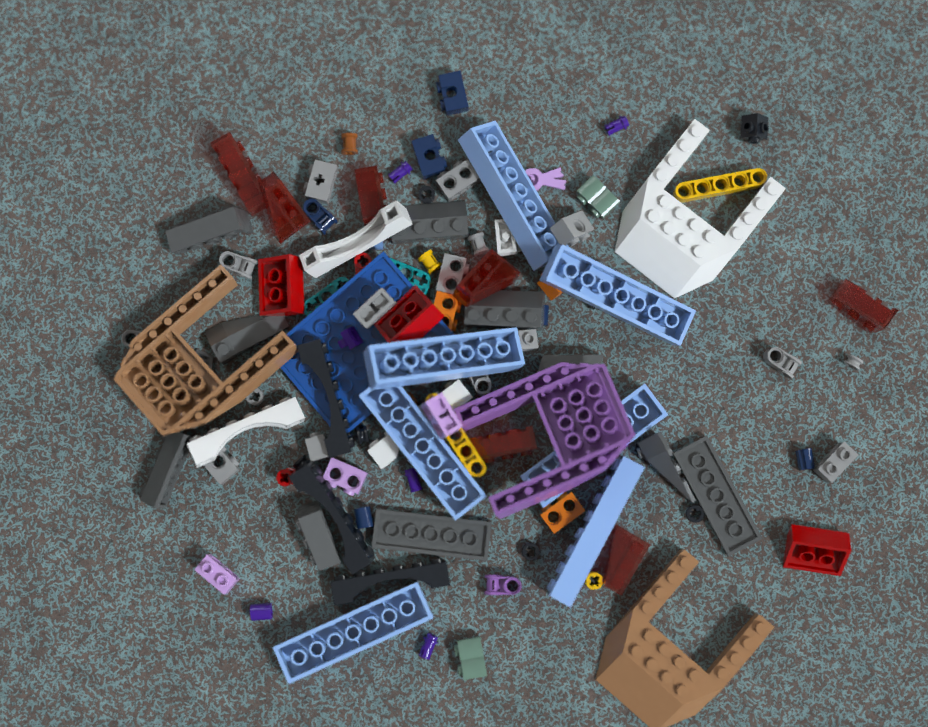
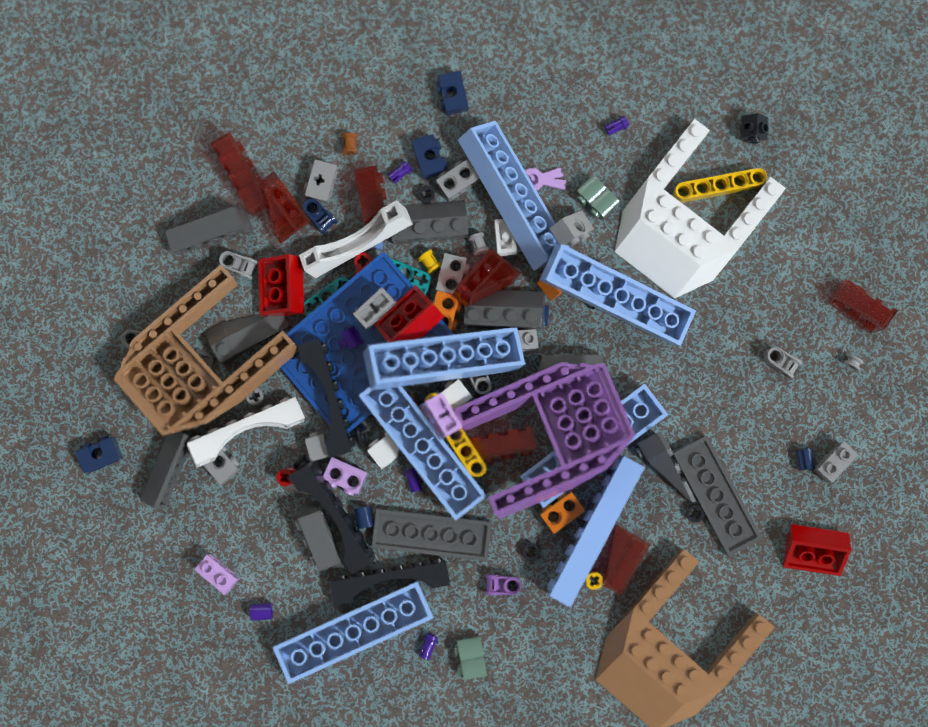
(110, 454): none -> dark blue brick

